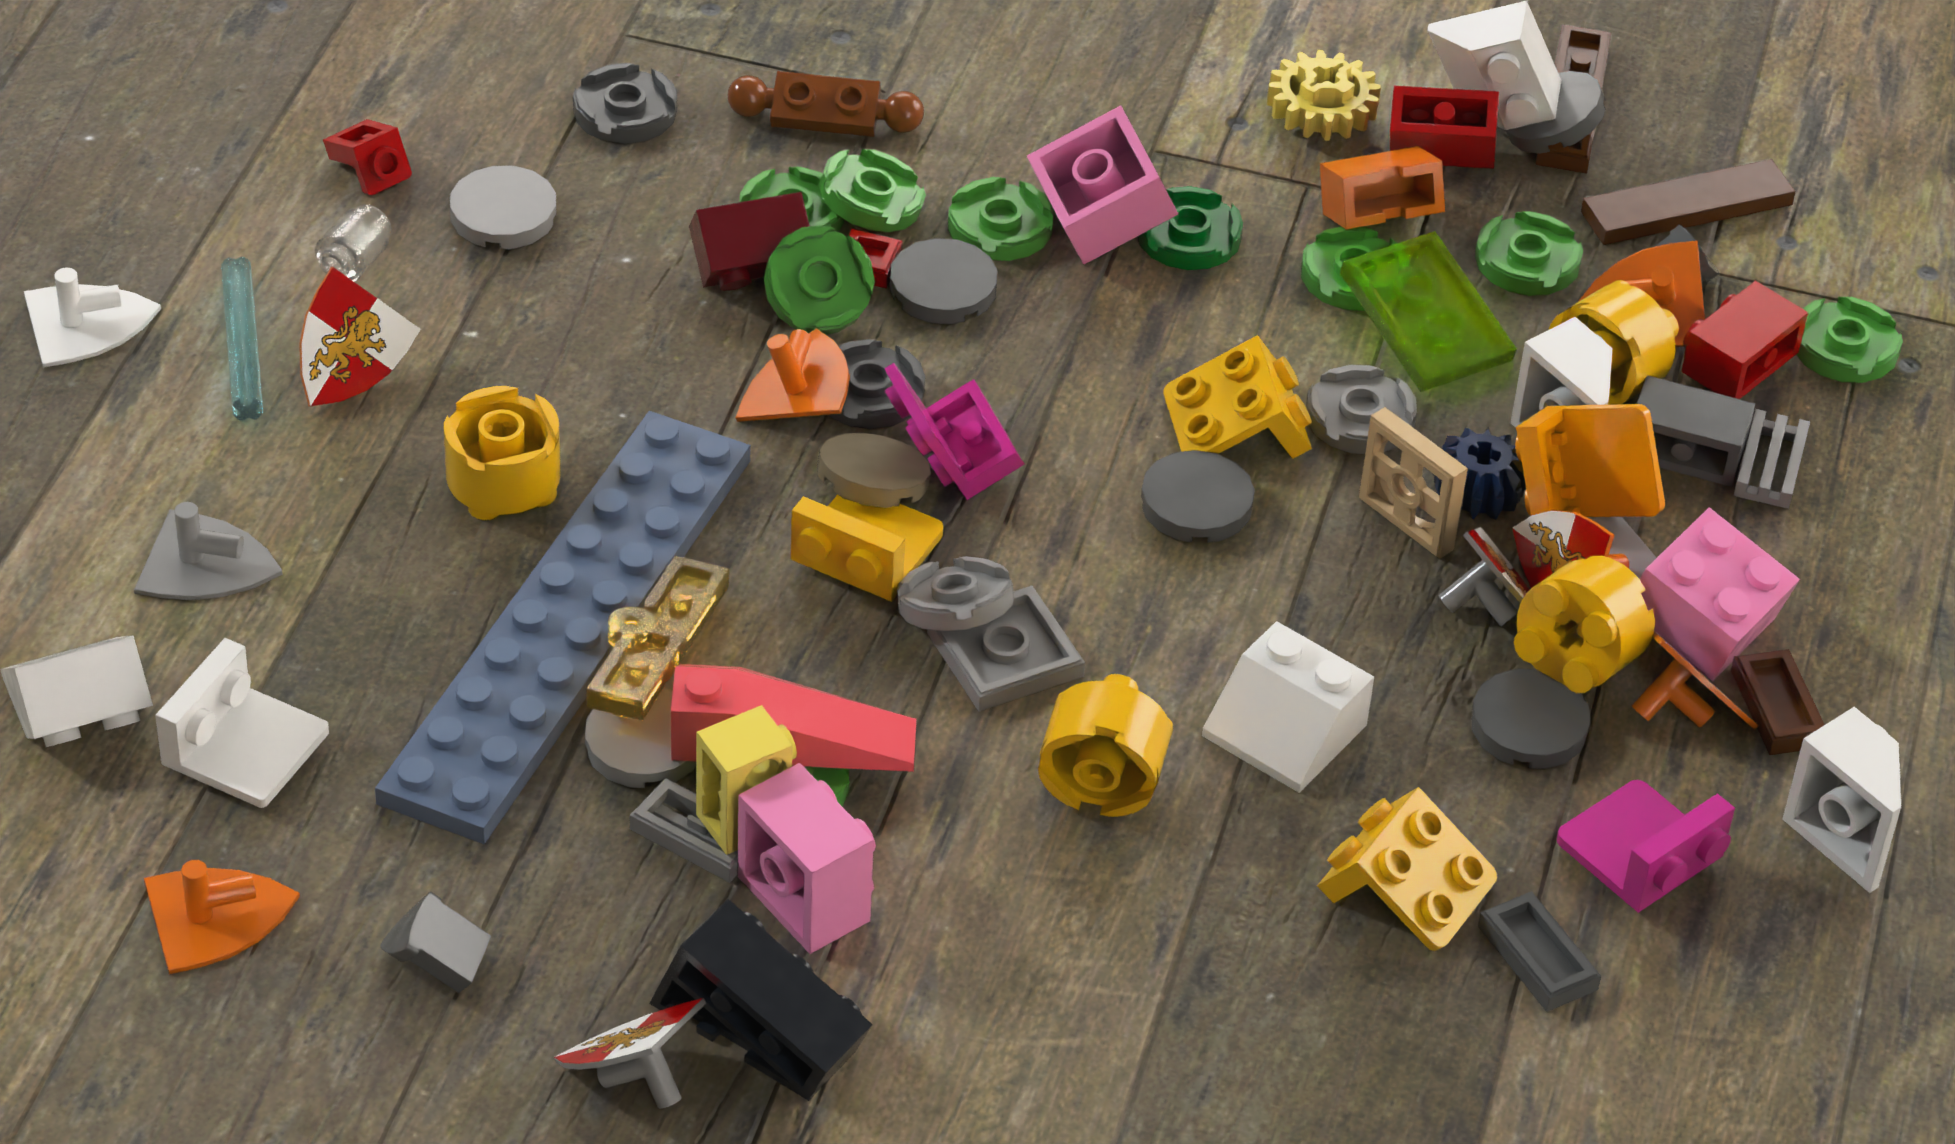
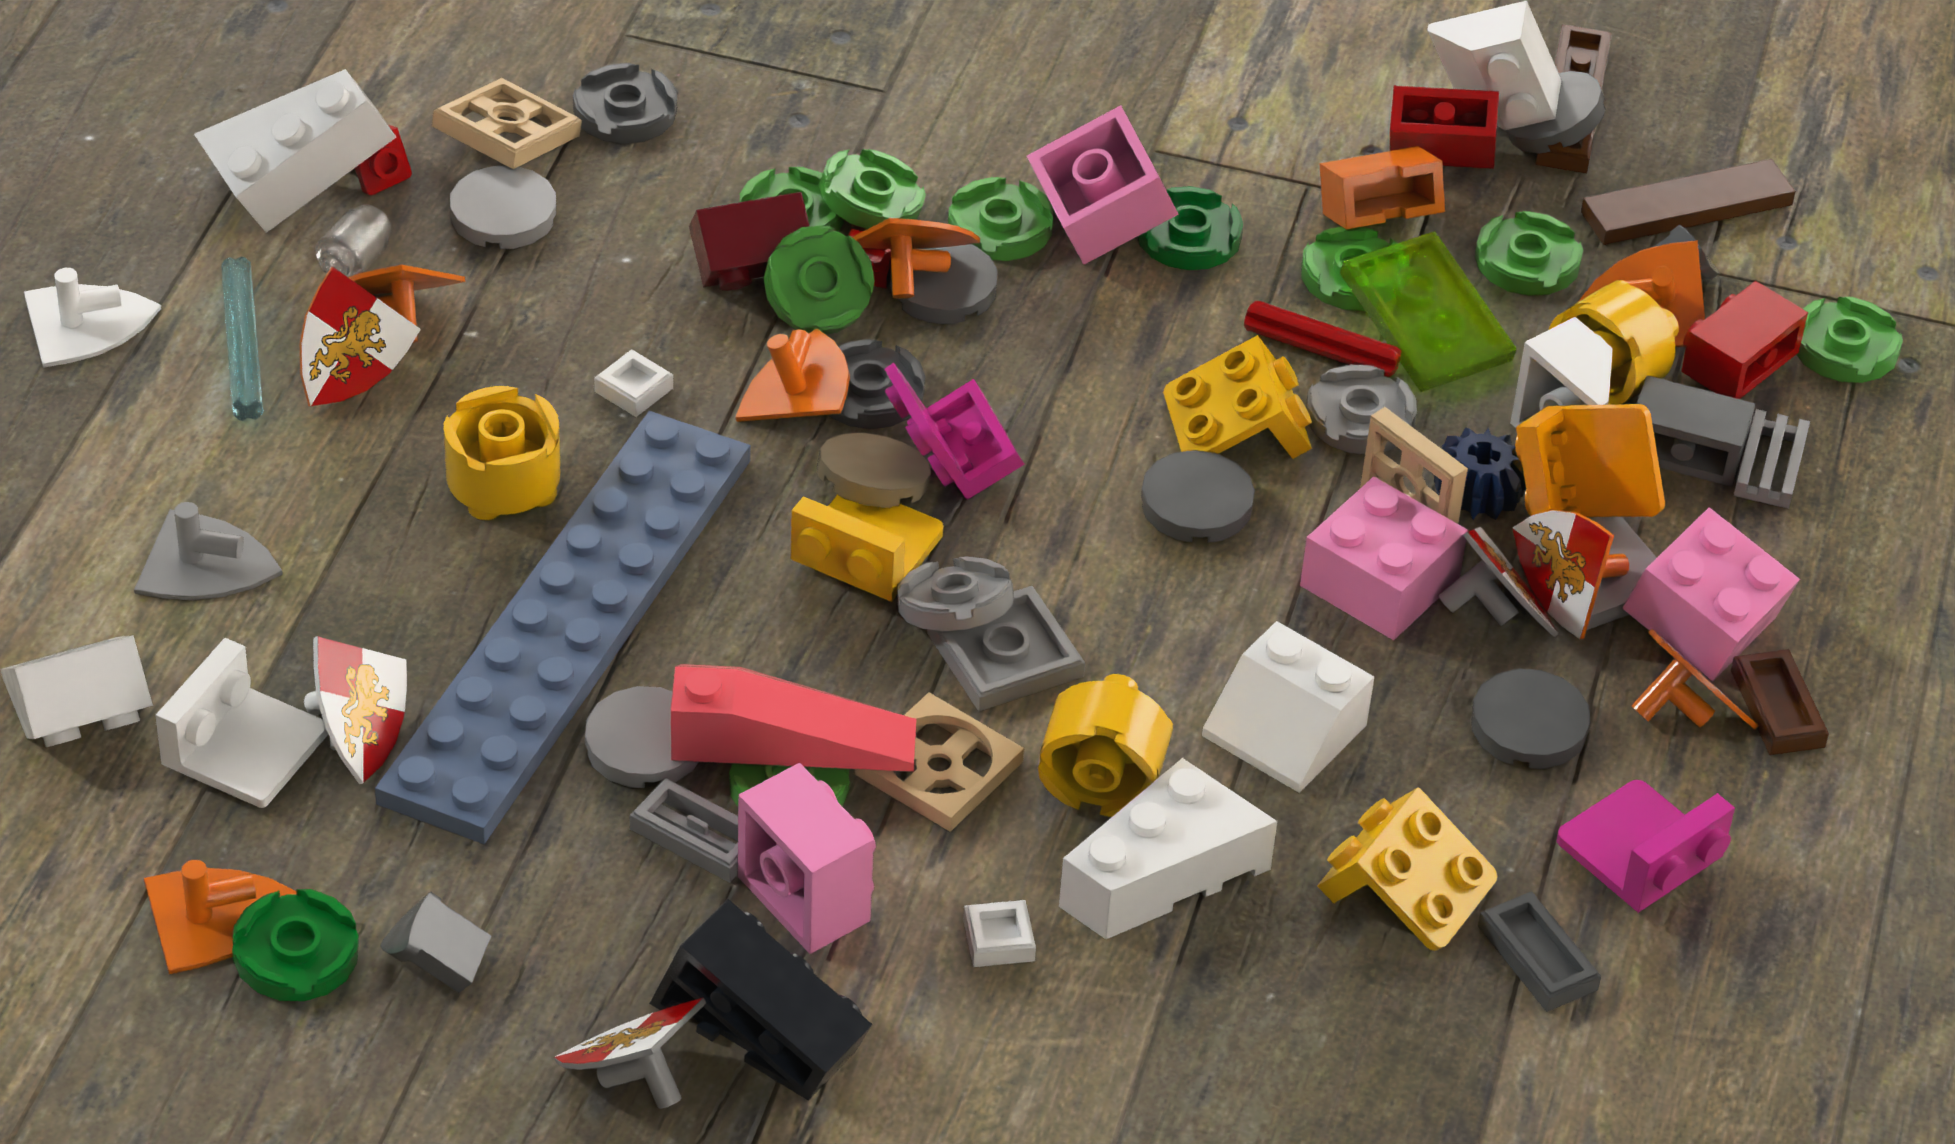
(295, 146): none -> white wedge
(295, 945): none -> green tile
(359, 701): none -> shield
(402, 282): none -> orange shield
(507, 100): none -> tan piece
(633, 383): none -> white tile
(655, 638): clear yellow hinge -> none
(732, 760): light yellow brick -> none
(825, 103): dark orange plate -> none
(908, 242): none -> orange shield
(968, 734): none -> tan piece
(999, 933): none -> white tile
(1163, 847): none -> white wedge
(1321, 337): none -> red axle
(1323, 95): light yellow gear -> none
(1383, 557): none -> bright pink brick
(1584, 623): yellow brick -> none
(1848, 795): white slope -> none

